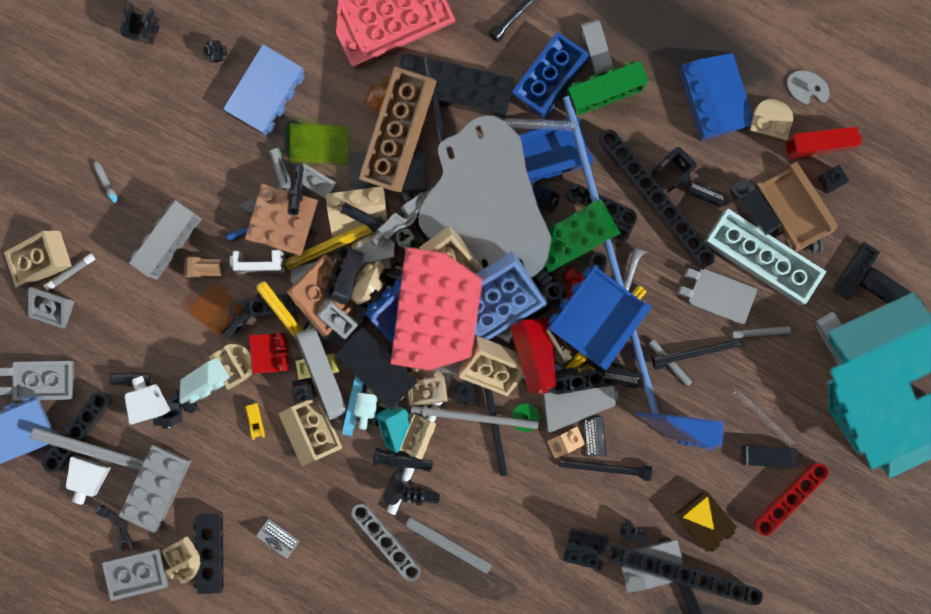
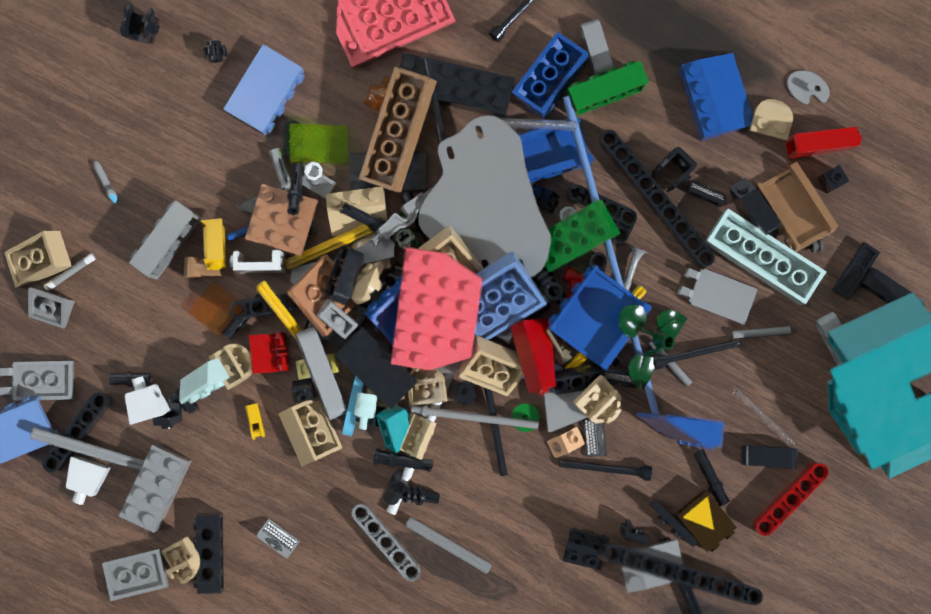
(105, 512): black piece -> none
(214, 244): none -> yellow window
(313, 170): none -> white tile
(566, 212): none -> white tile
(599, 401): none -> tan slope
(631, 322): none -> dark green plant
(678, 530): none -> black plate
(713, 481): none -> black pin

